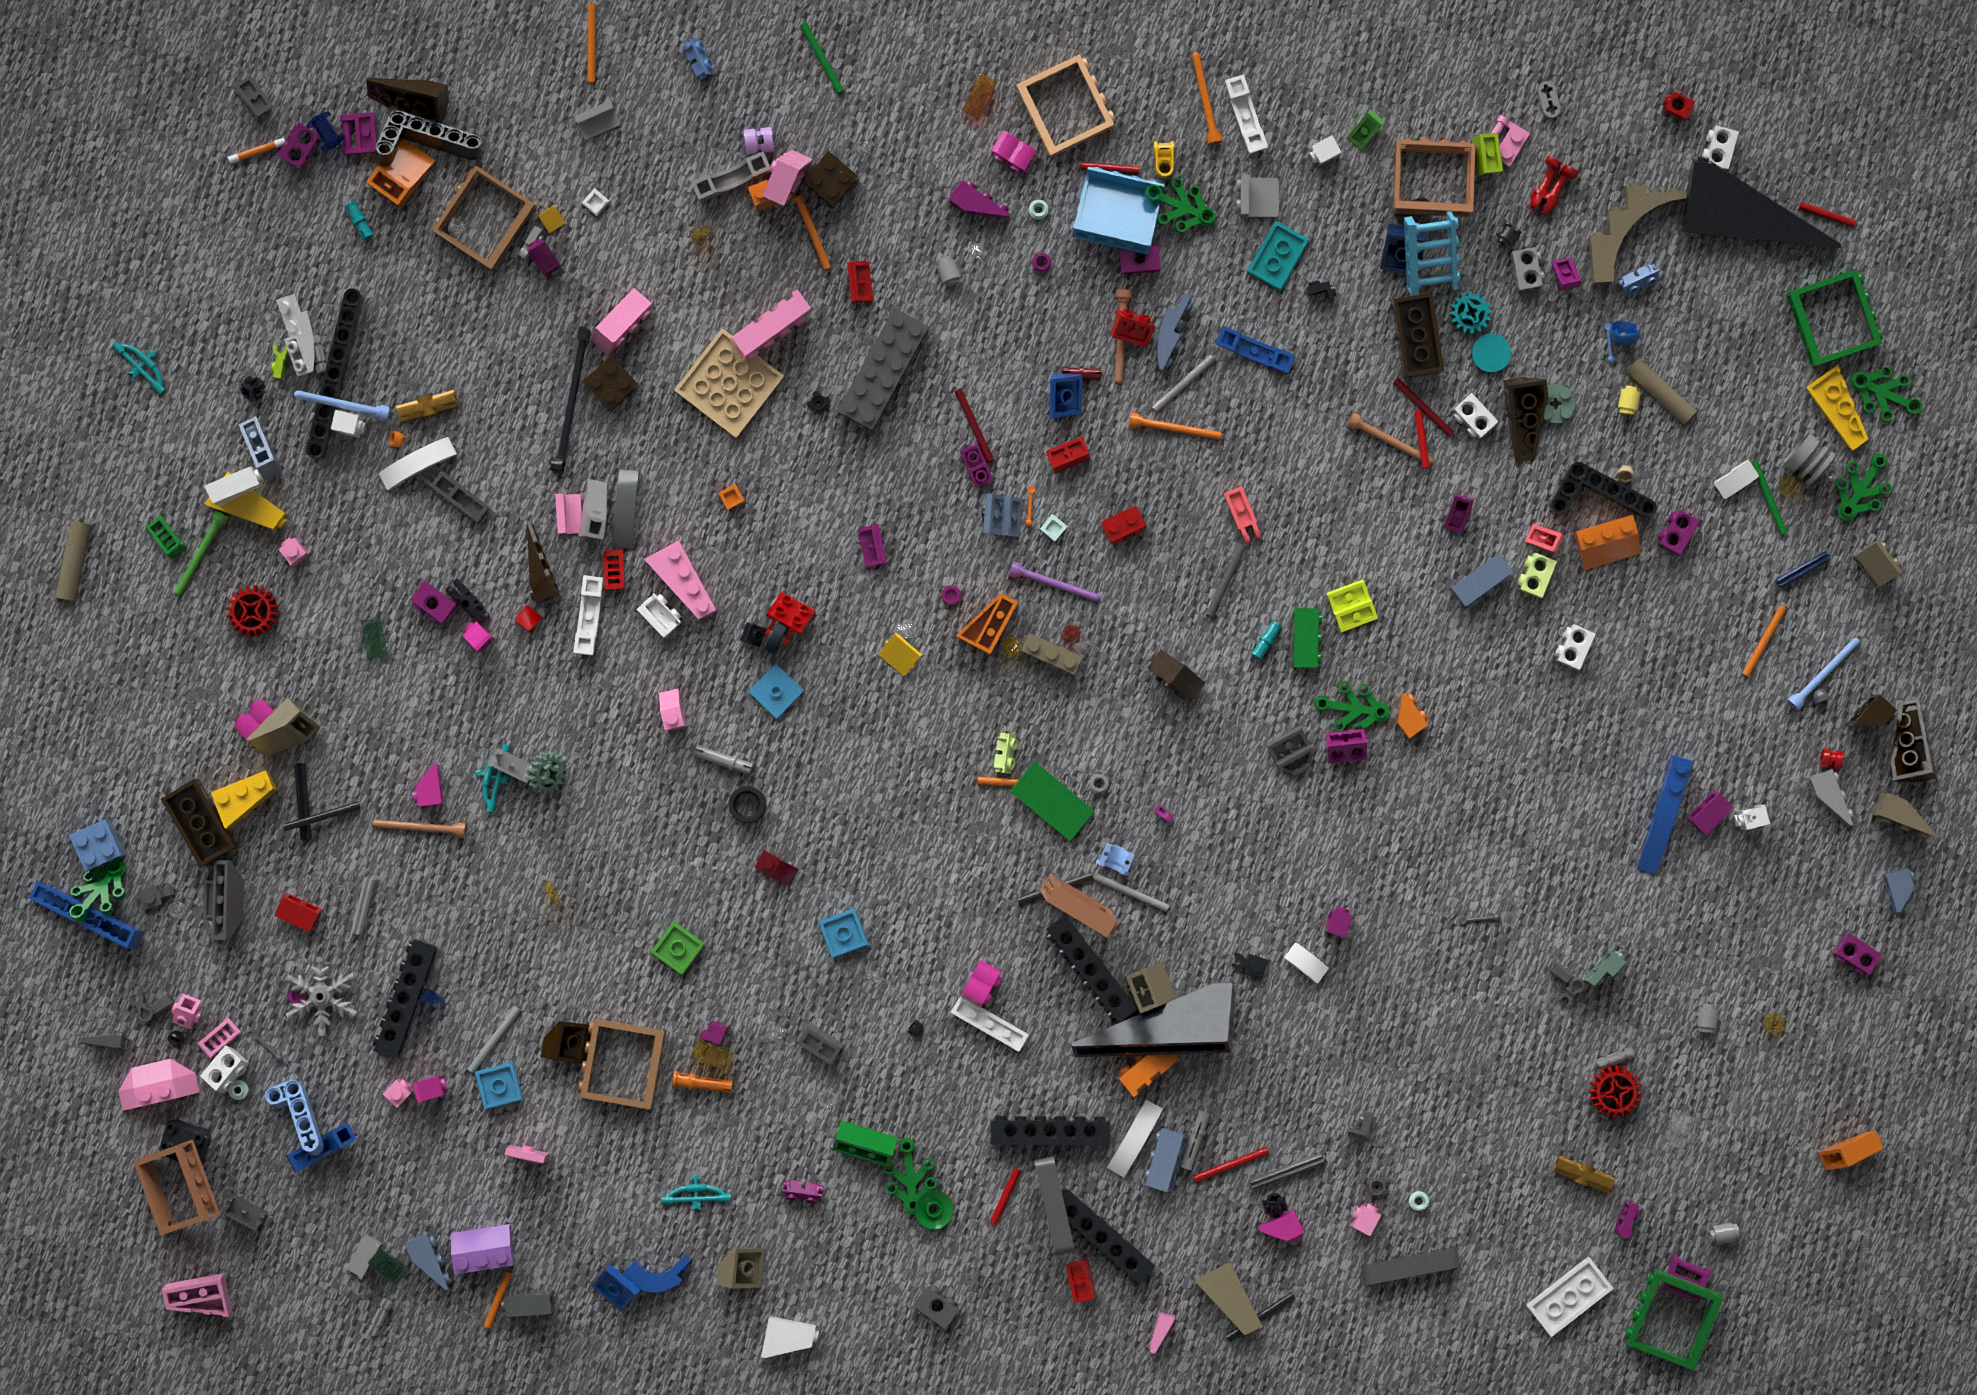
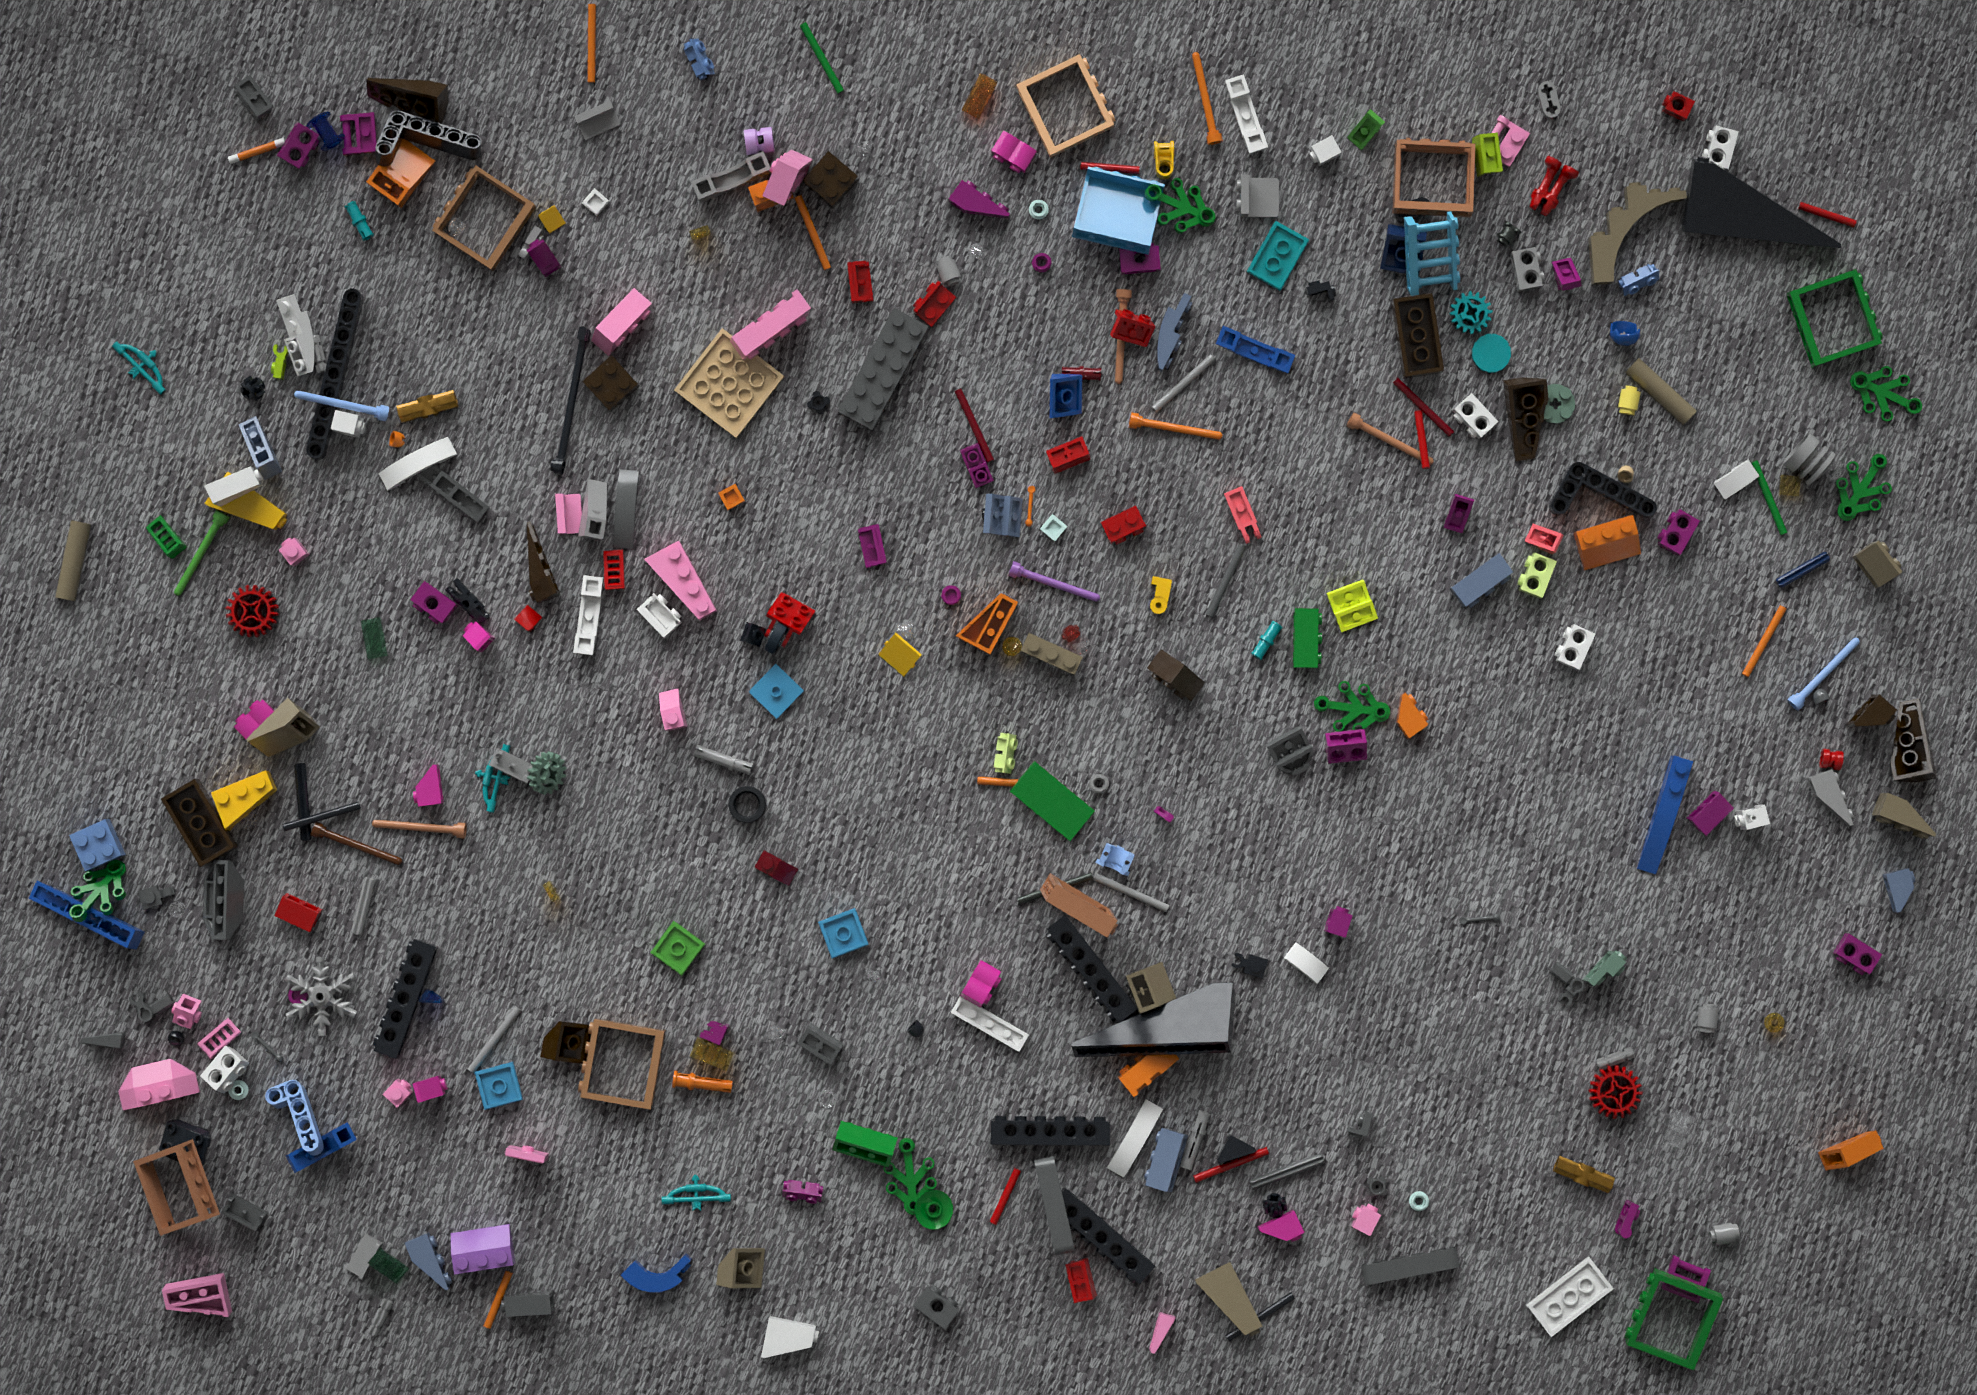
(321, 831): none -> reddish brown piece
(615, 1287): blue plate -> none
(934, 303): none -> red bracket
(1161, 596): none -> yellow leg
(1233, 1149): none -> black slope
(1611, 359): medium blue hinge -> none
(1836, 404): yellow wing -> none

